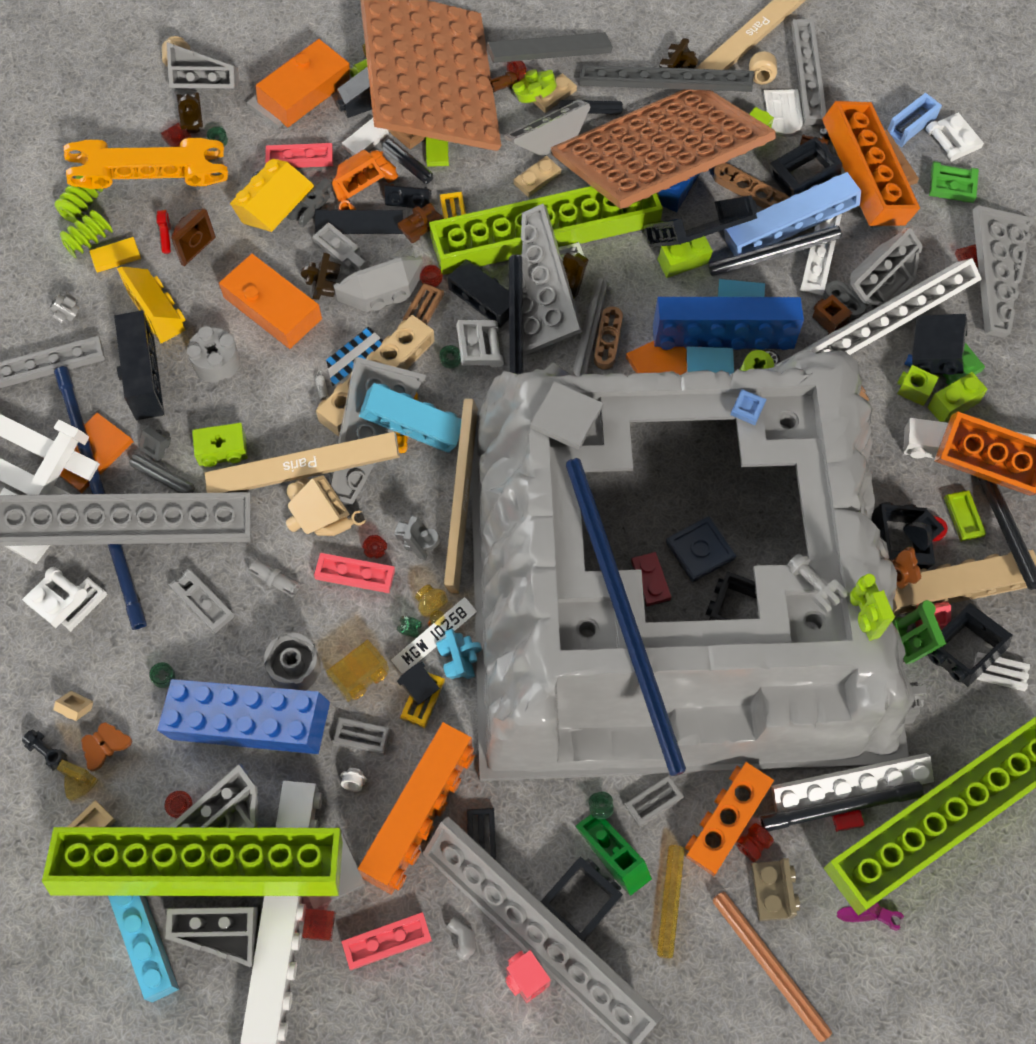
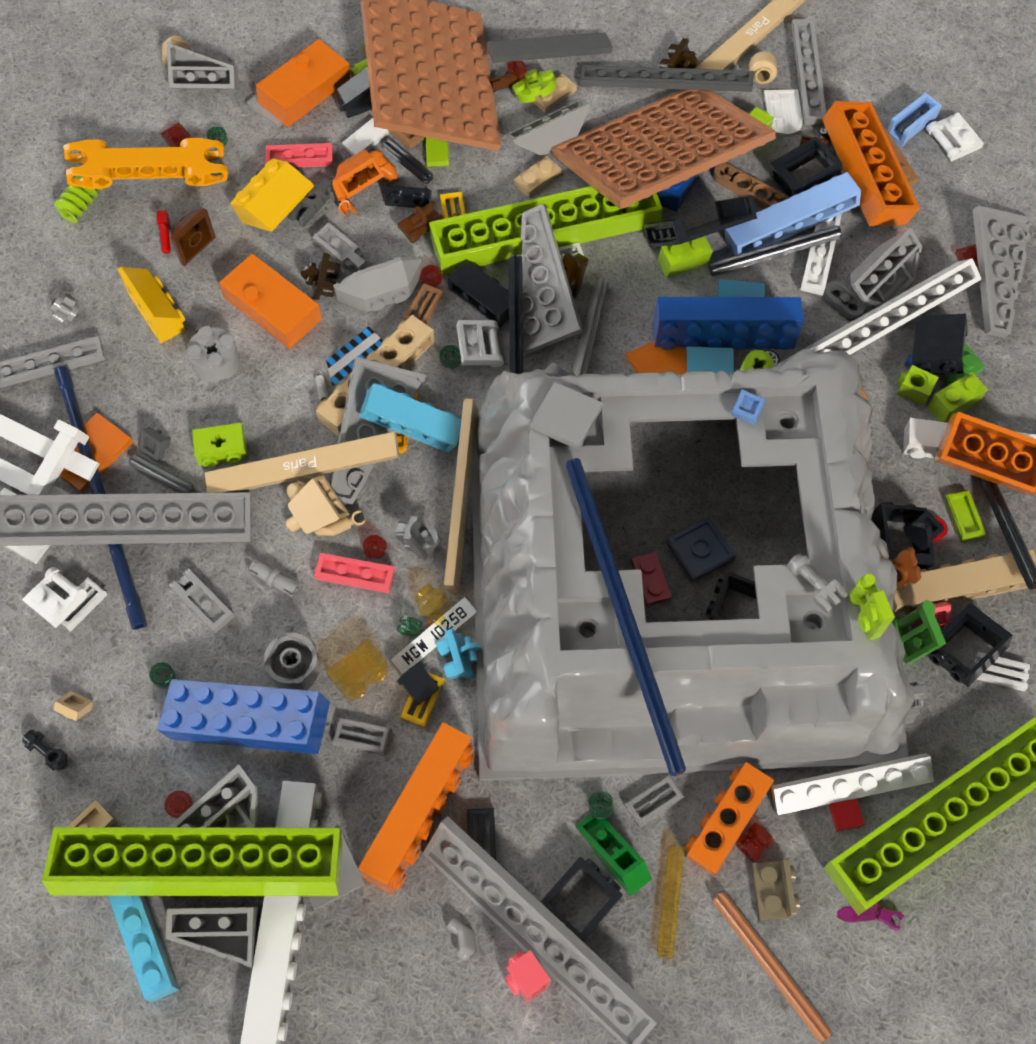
(77, 780): clear yellow tile -> none
(84, 232): lime piece -> none
(95, 753): dark orange animal -> none
(115, 254): yellow tile -> none
(138, 365): black brick -> none
(190, 112): dark brown hips -> none
(318, 925): clear red tile -> none
(353, 779): white plate -> none
(360, 221): black sticker -> none
(386, 941): coral plate -> none
(598, 107): black axle -> none
(606, 329): medium nougat beam -> none
(831, 314): reddish brown brick -> none
(897, 794): black piece -> none
(953, 182): bright green plate -> none

